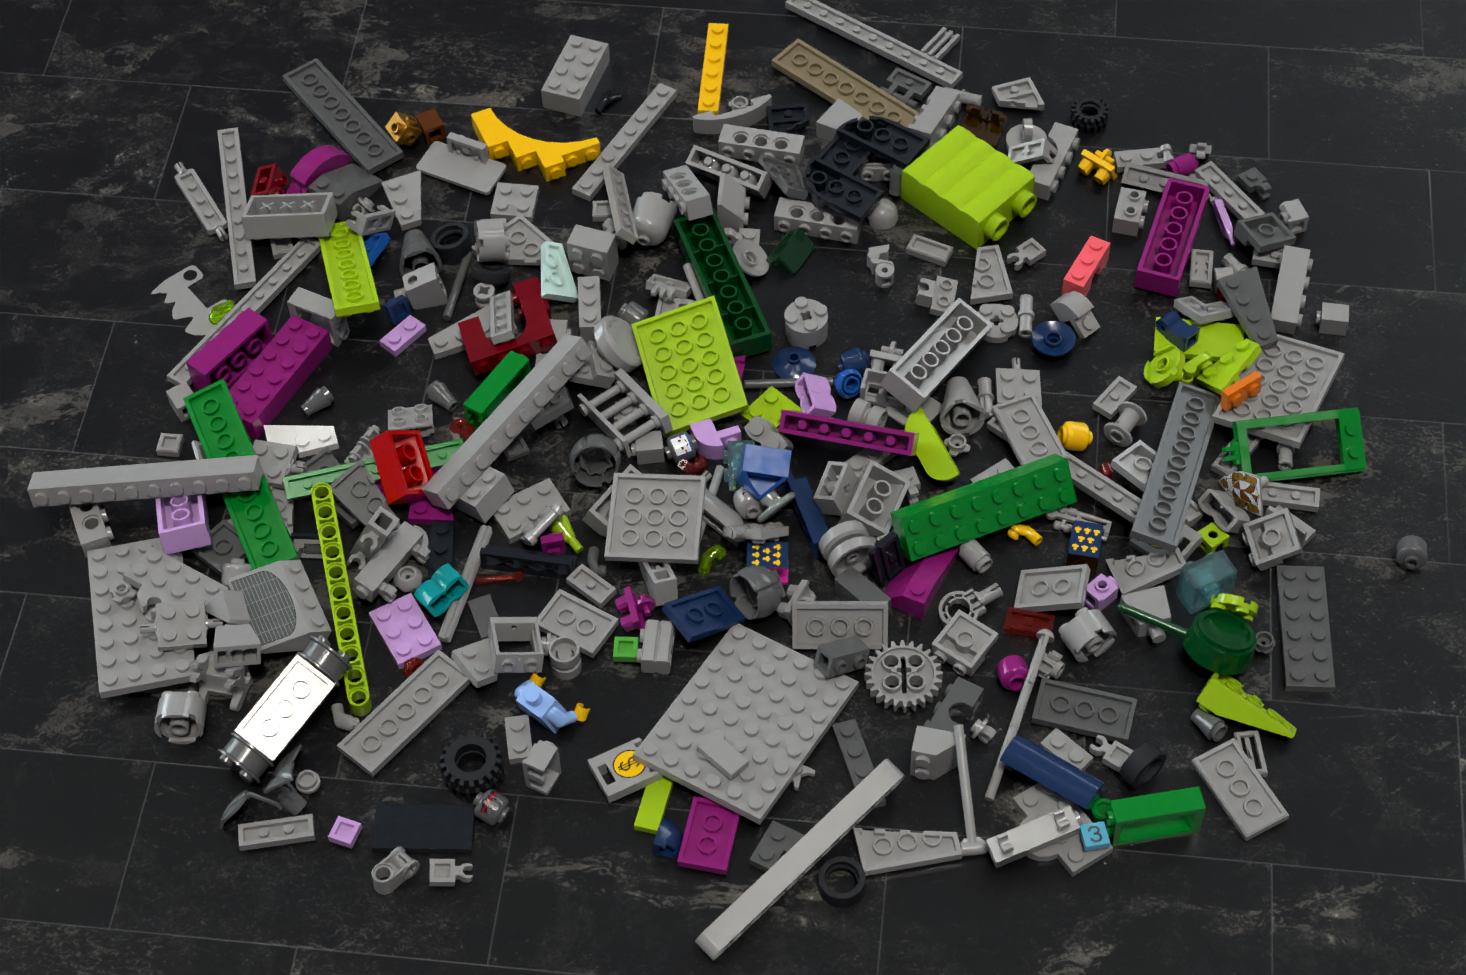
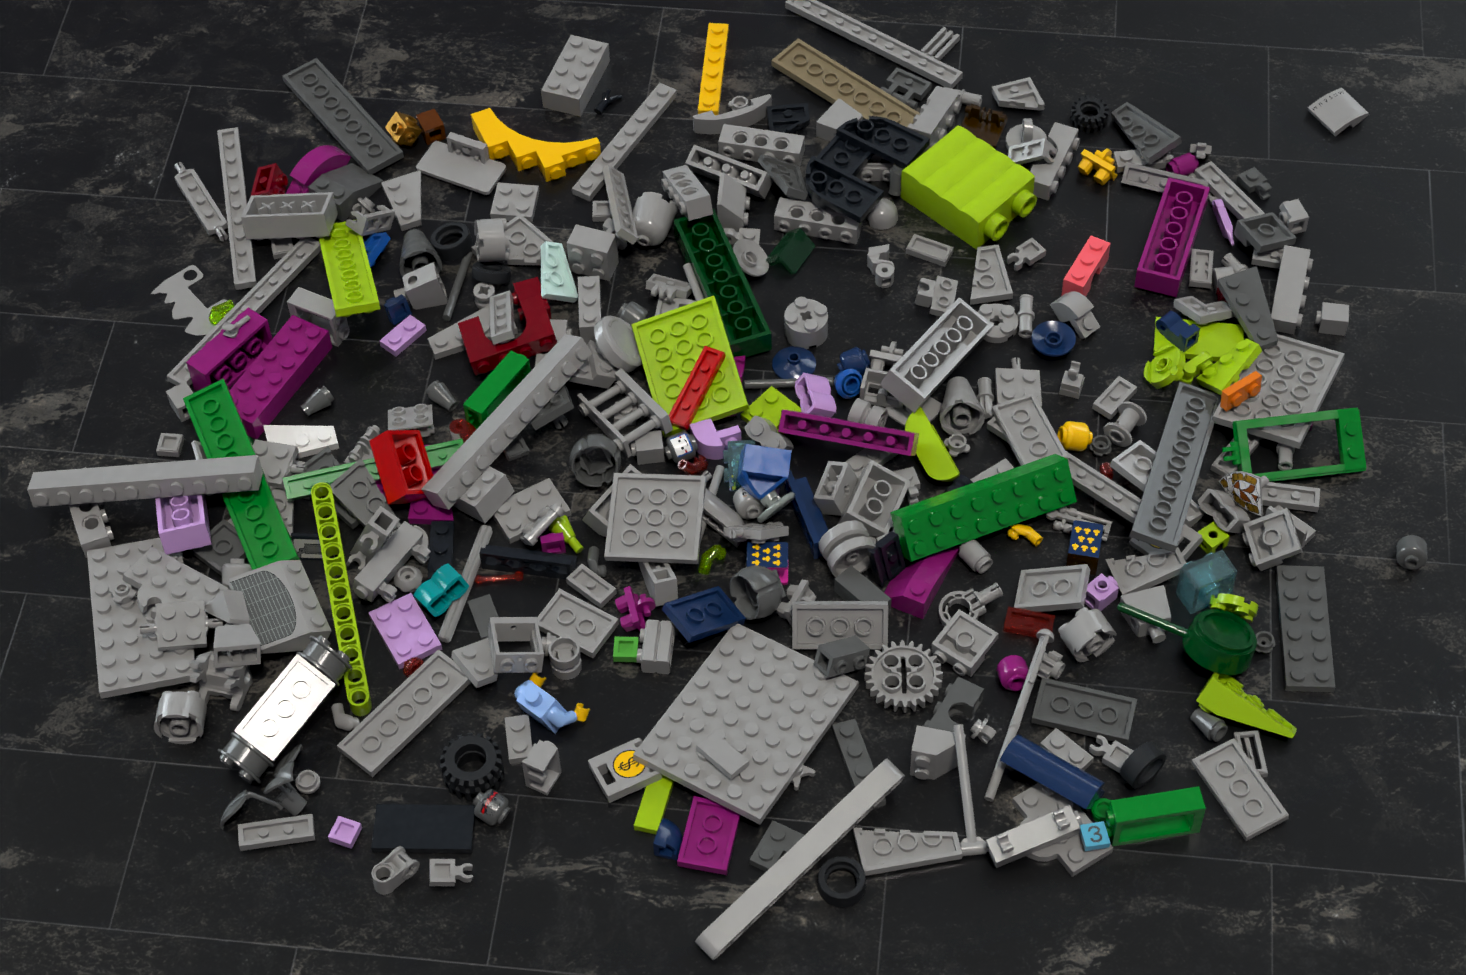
(232, 329): none -> light grey hand
(696, 387): none -> red tile
(1072, 381): none -> light grey piece
(1101, 441): none -> dark grey plate
(1129, 212): light grey brick -> none
(1145, 133): none -> dark grey wing
(1337, 111): none -> light grey slope

